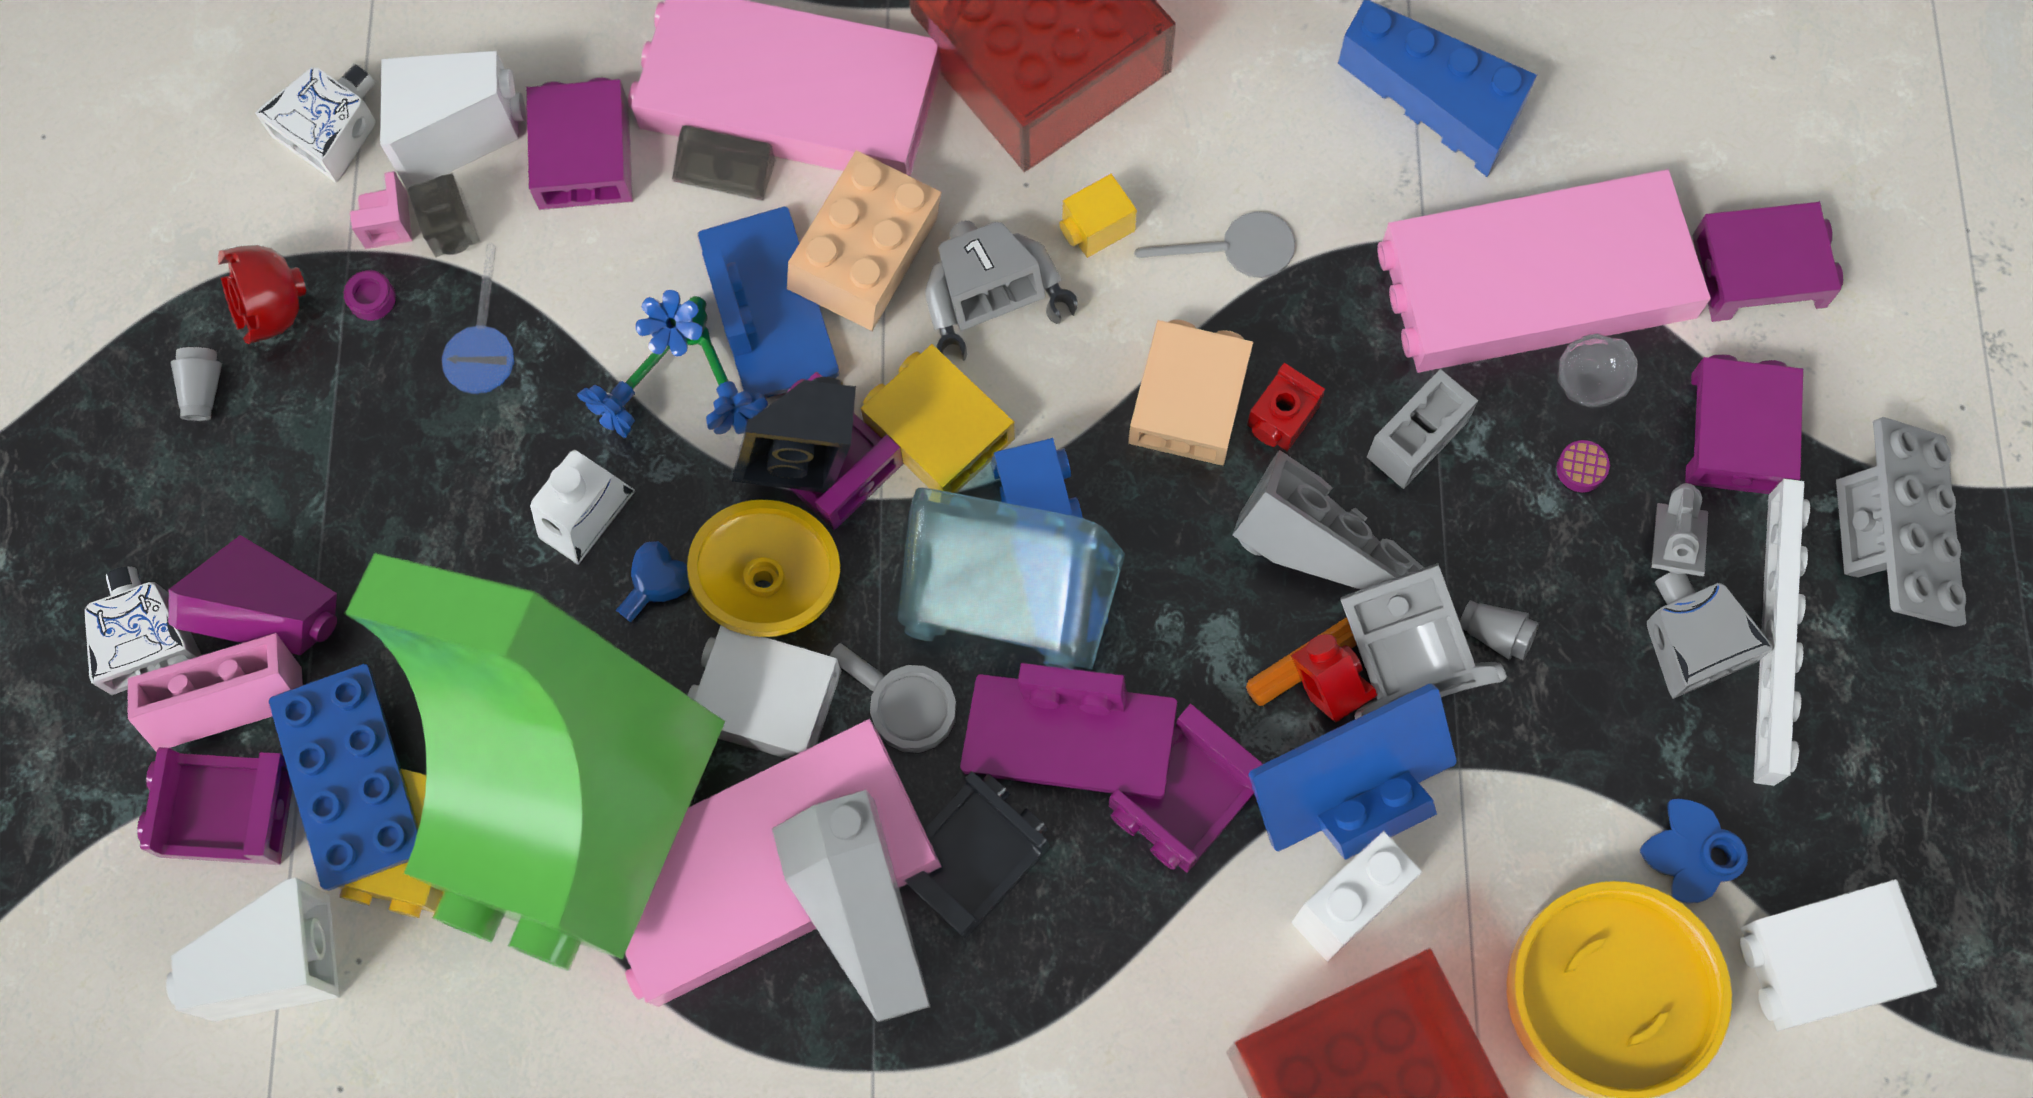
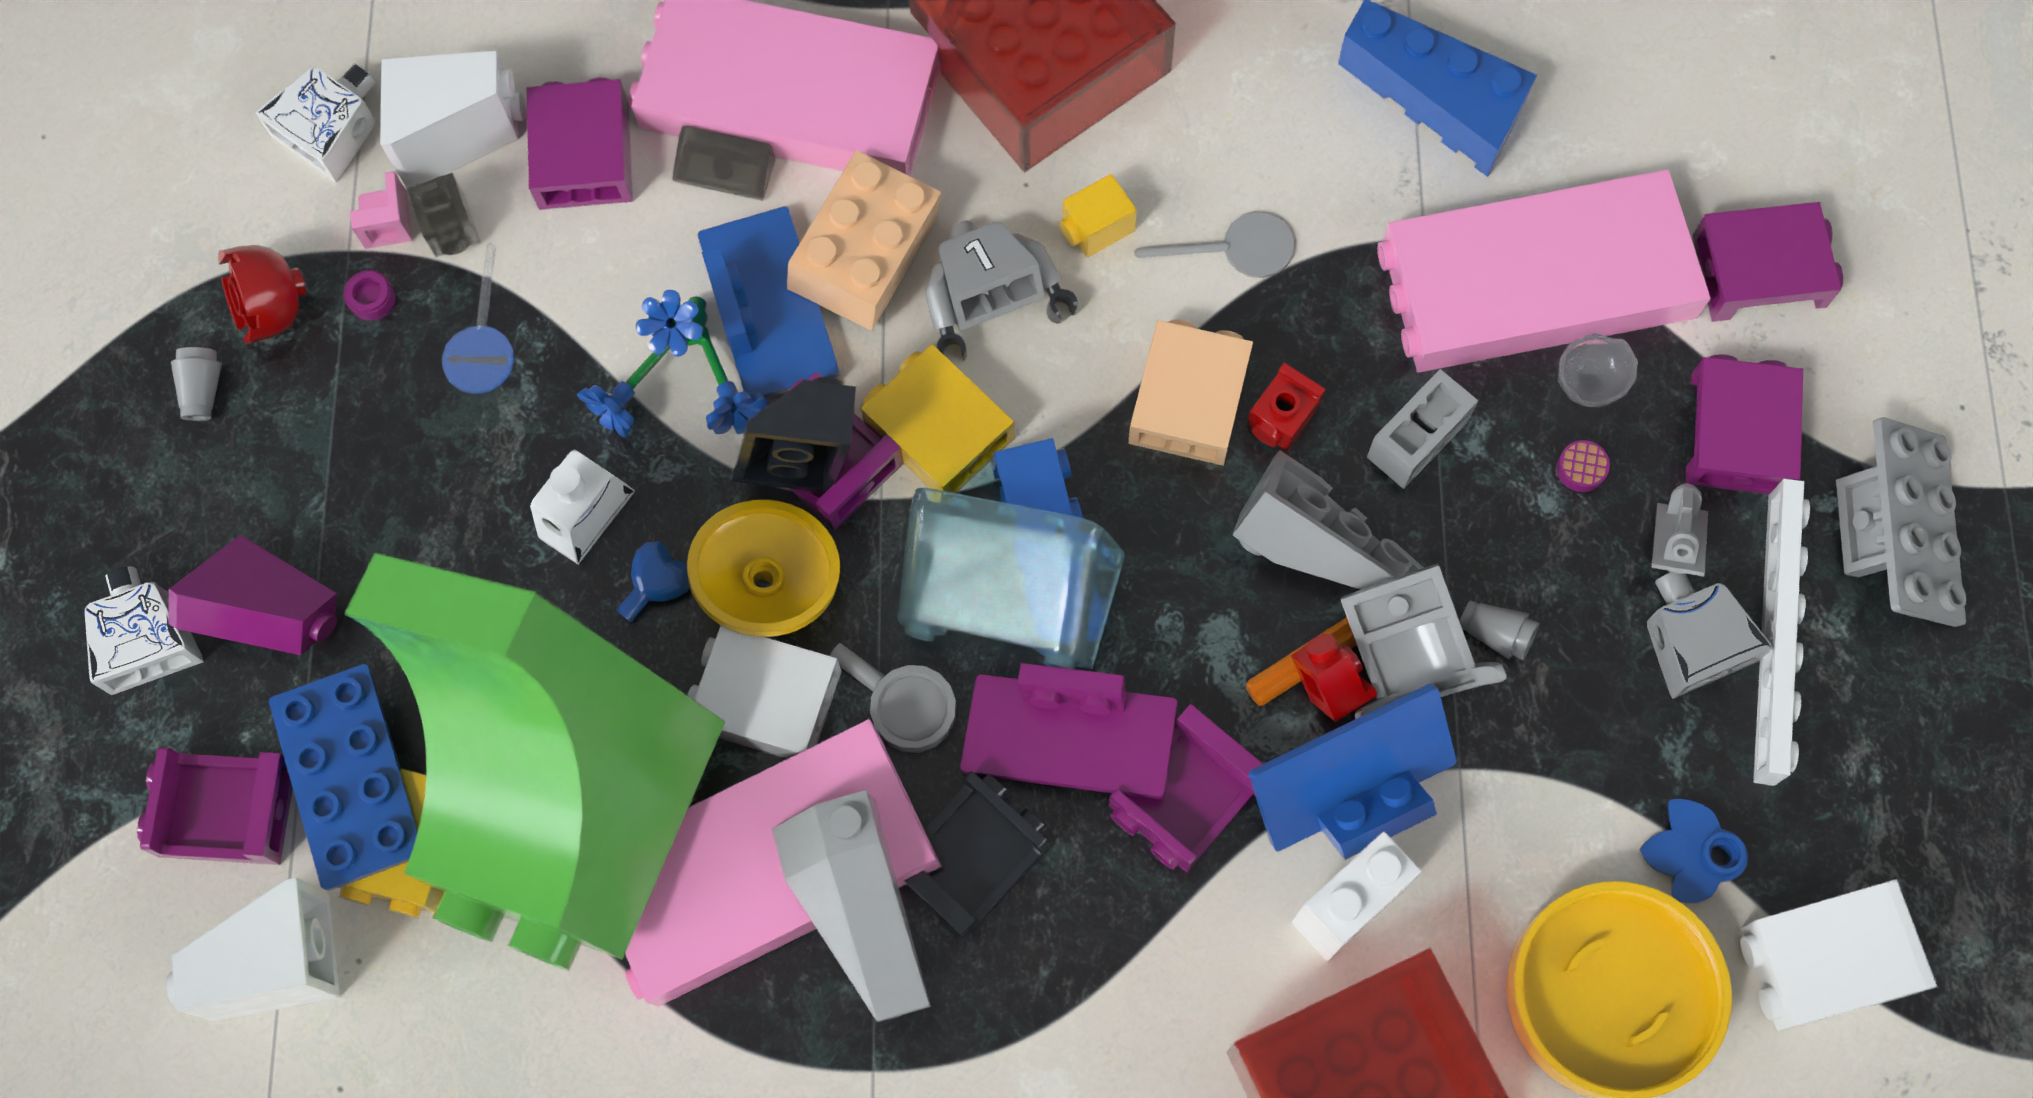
(211, 692): bright pink brick -> none

